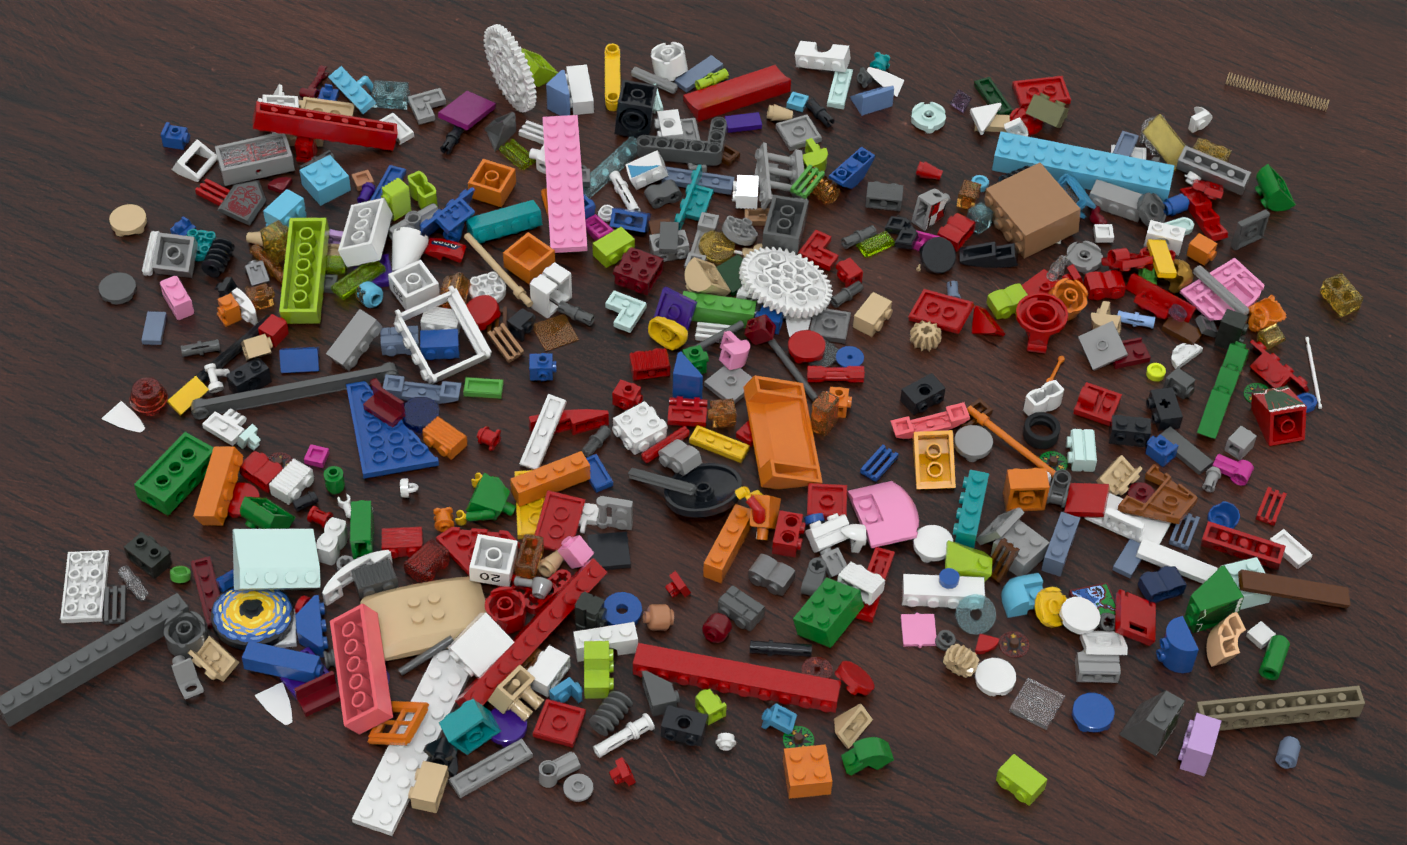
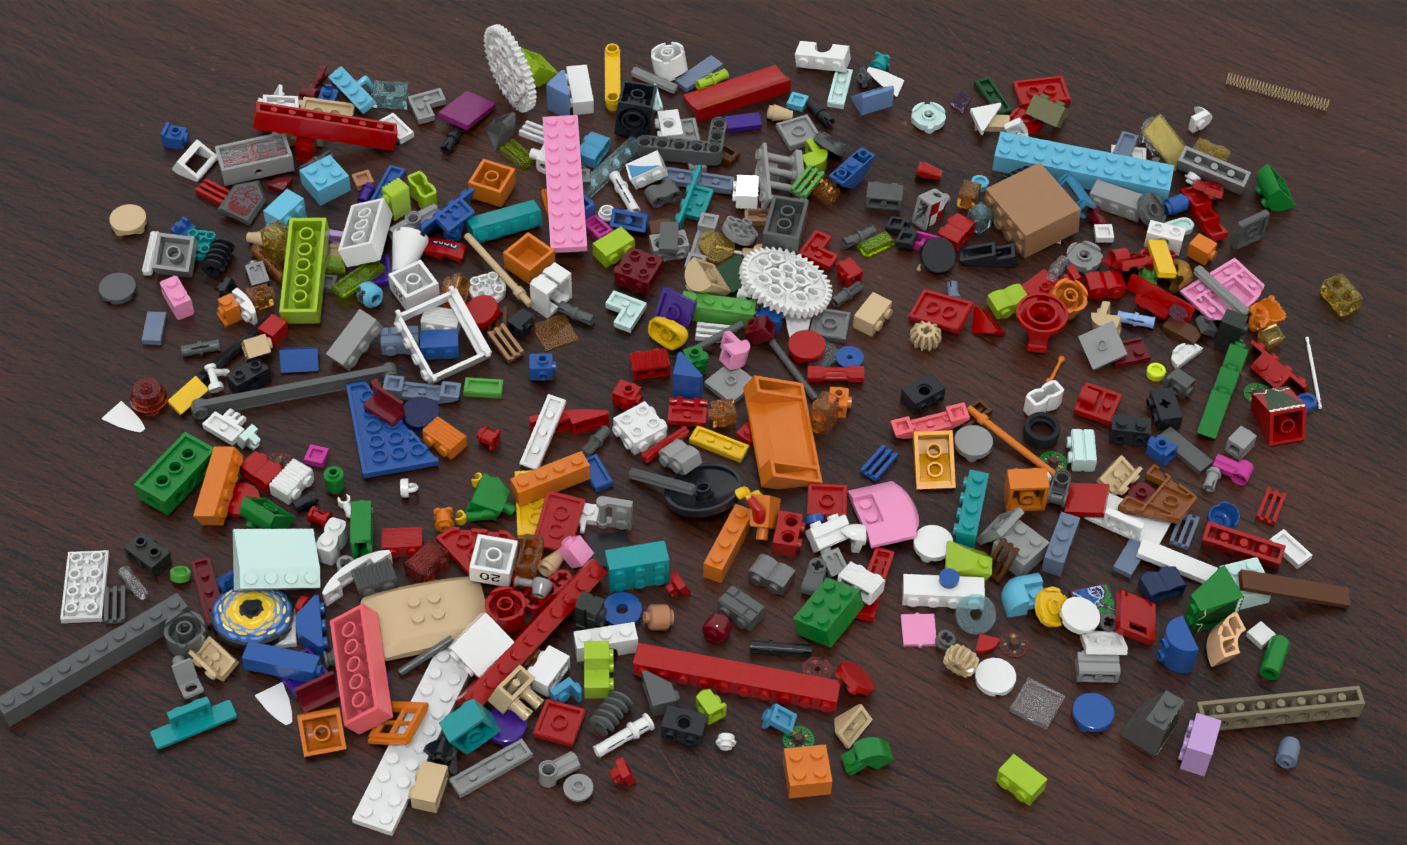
(192, 720): none -> teal bracket
(321, 731): none -> orange brick
(594, 149): none -> dark azure brick
(637, 566): none -> teal brick
(824, 140): none -> dark grey tile

